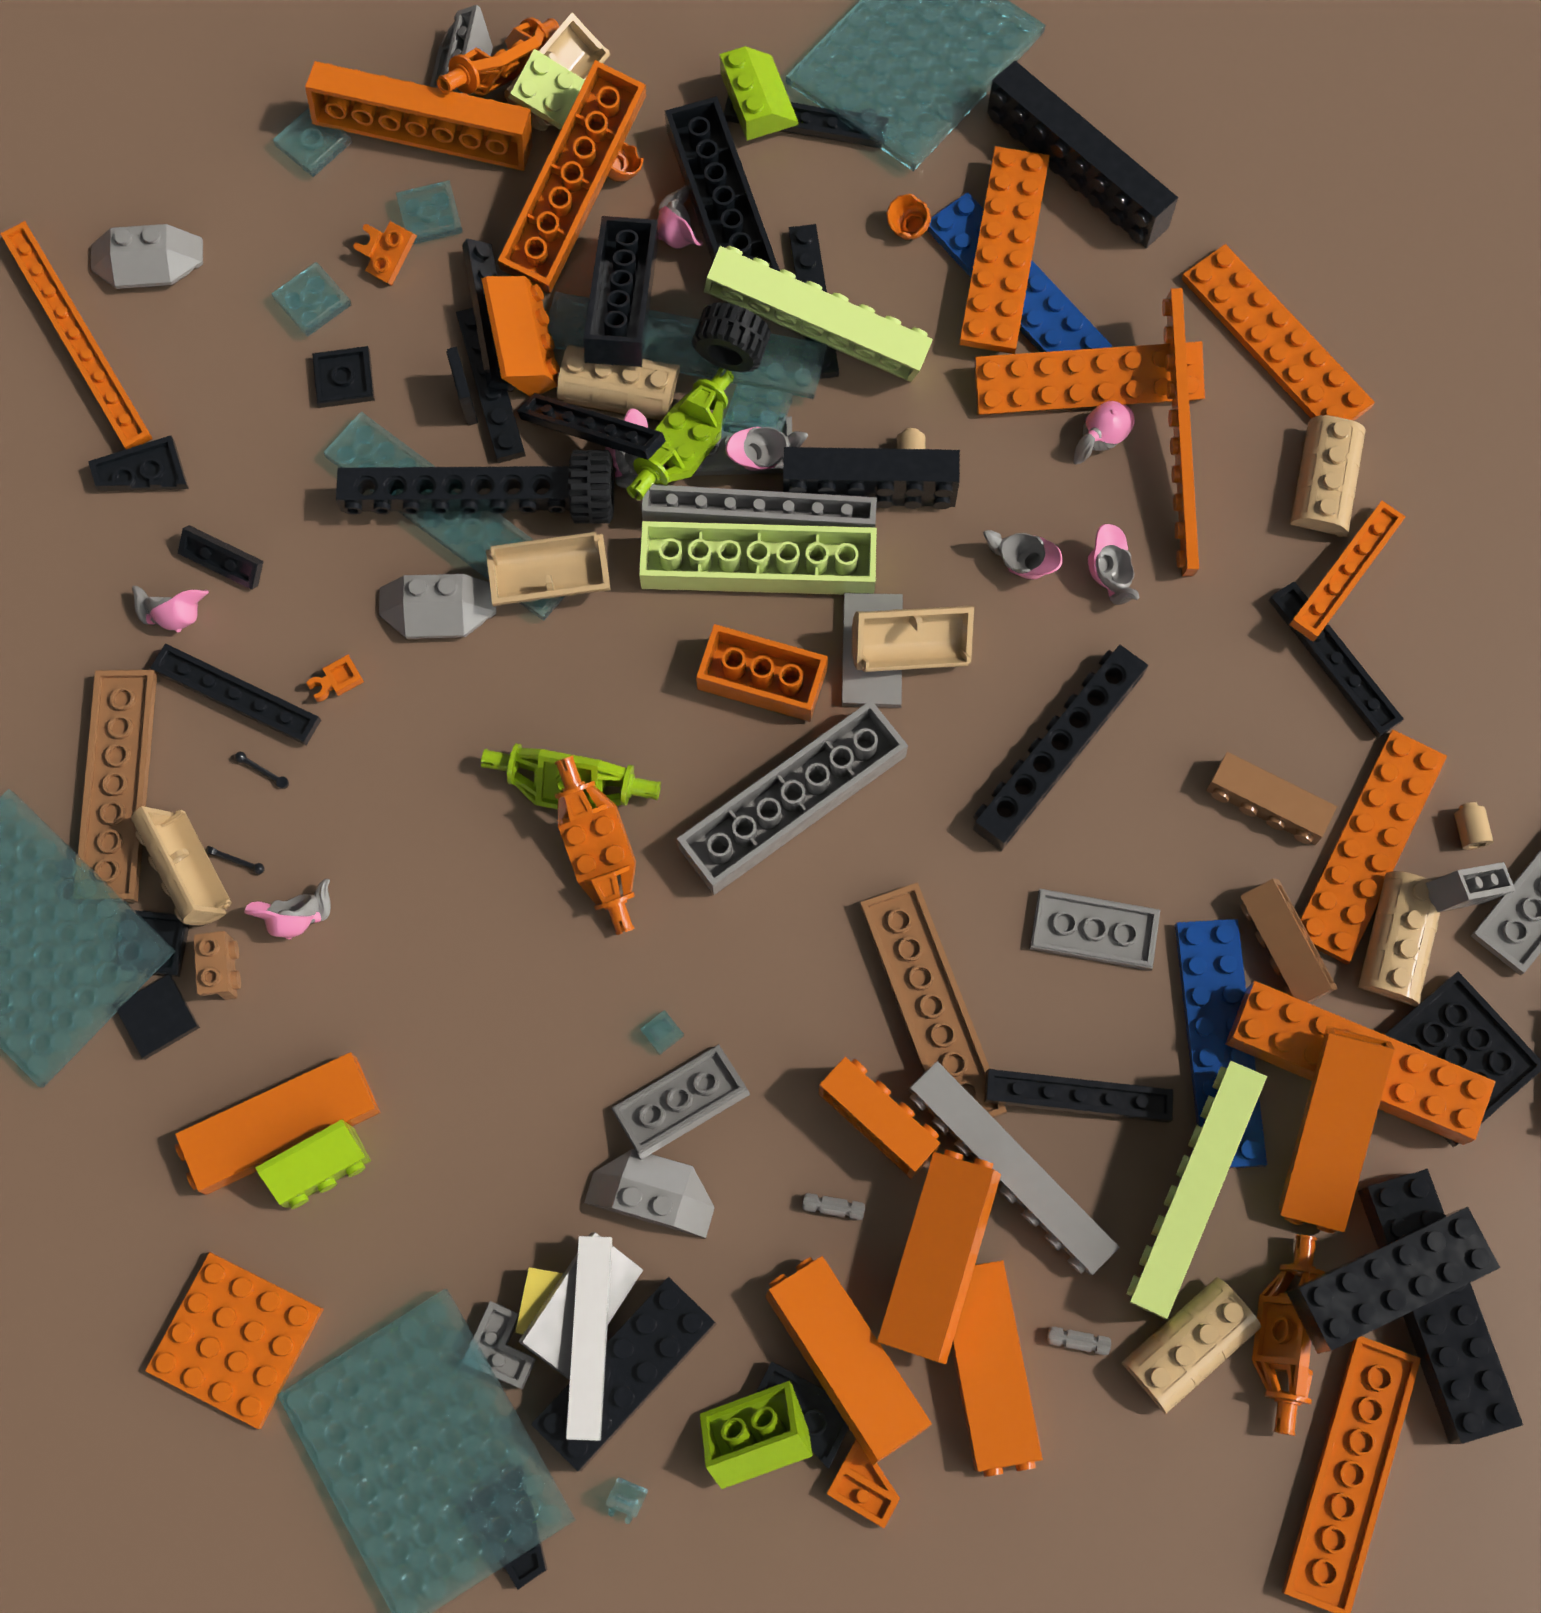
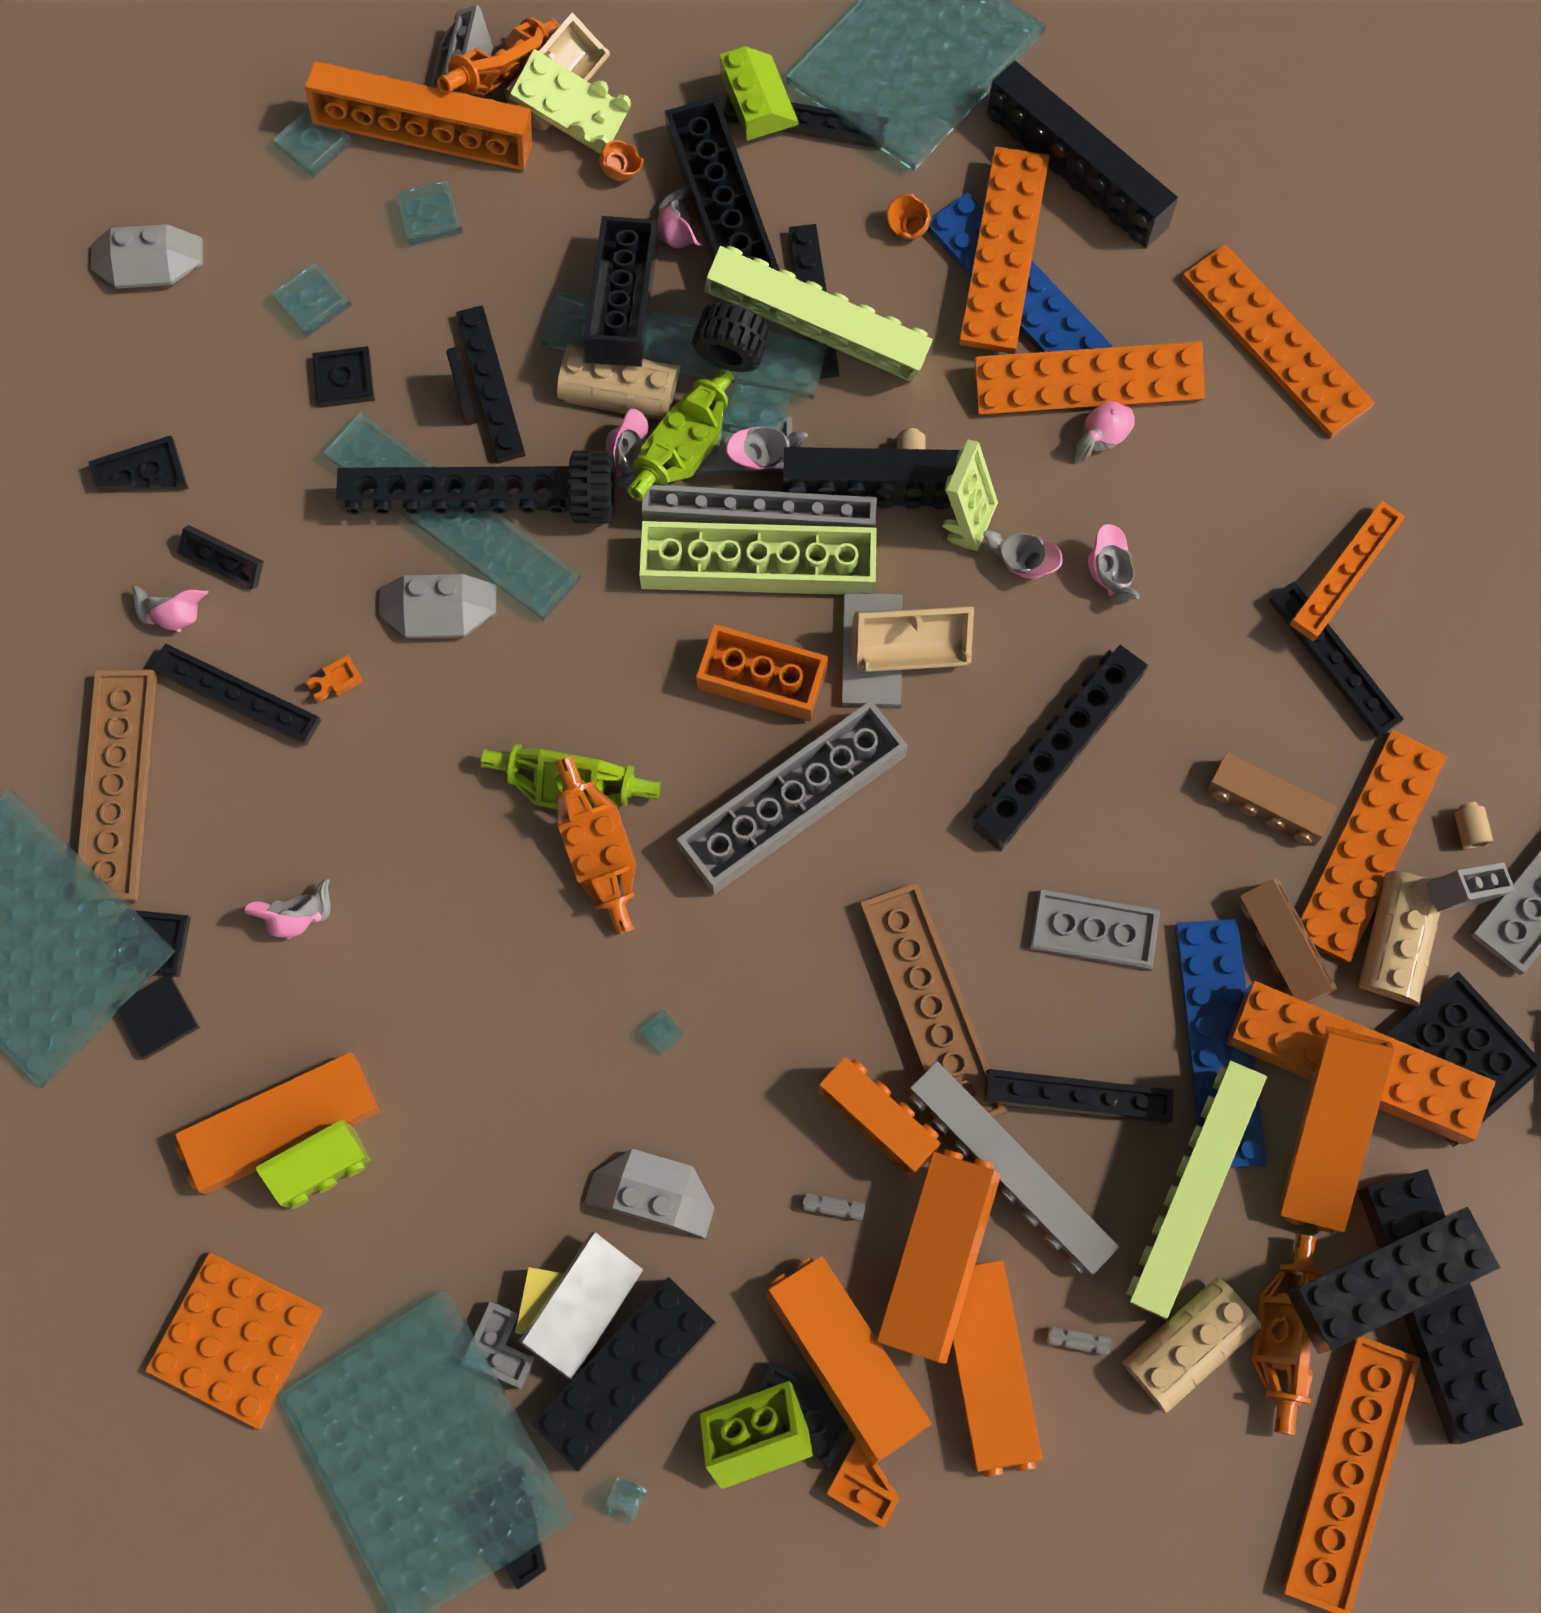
(76, 336): orange plate -> none
(182, 865): tan container -> none
(216, 965): medium nougat bracket -> none
(257, 868): black hinge -> none
(282, 782): black hinge -> none
(386, 250): orange plate -> none
(479, 264): black plate -> none
(521, 333): orange slope -> none
(547, 568): tan container -> none
(572, 176): orange brick -> none
(589, 1339): white tile -> none
(591, 426): black plate -> none
(680, 1101): light grey tile -> none
(970, 497): none -> yellowish green hinge
(1181, 443): orange plate -> none
(1328, 475): tan container -> none

